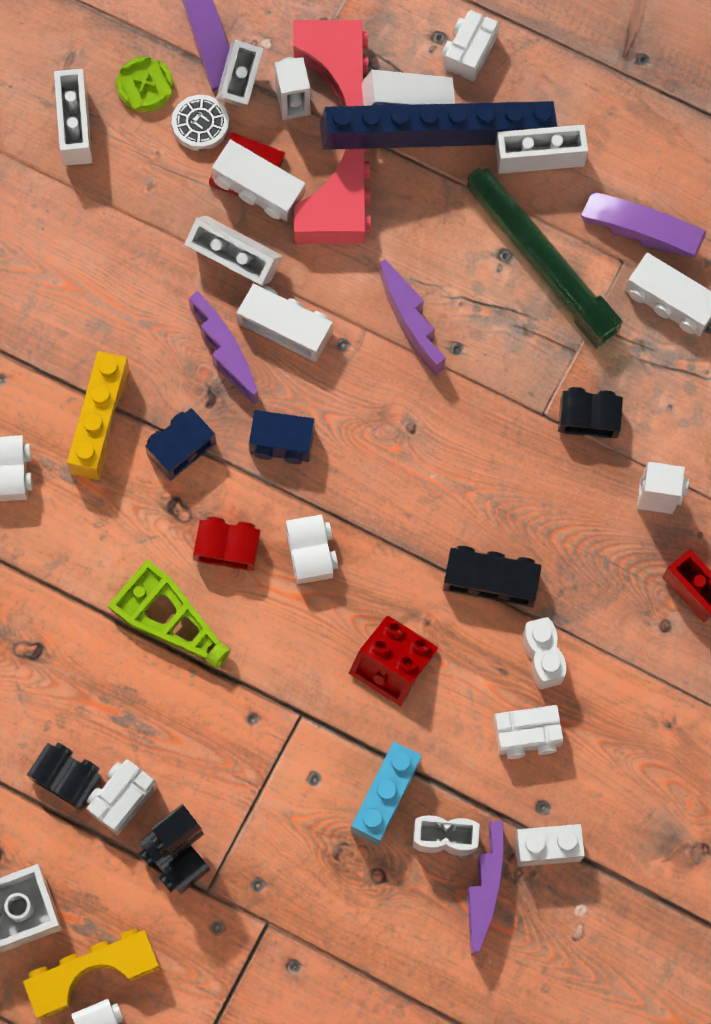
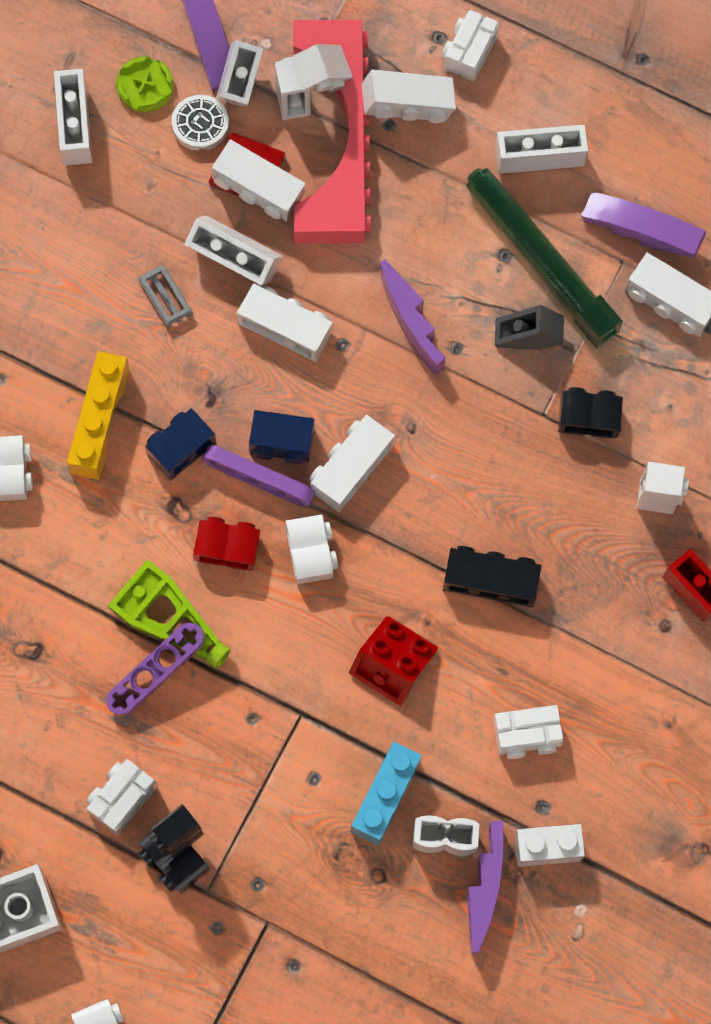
(52, 989): yellow arch -> none
(65, 776): black brick -> none
(158, 672): none -> medium lavender beam
(176, 316): none -> light grey tile
(228, 355): medium lavender slope -> none
(258, 476): none -> medium lavender beam
(322, 67): none -> white brick
(351, 462): none -> white brick
(429, 124): dark blue brick -> none
(530, 329): none -> dark grey slope
(540, 644): white brick -> none

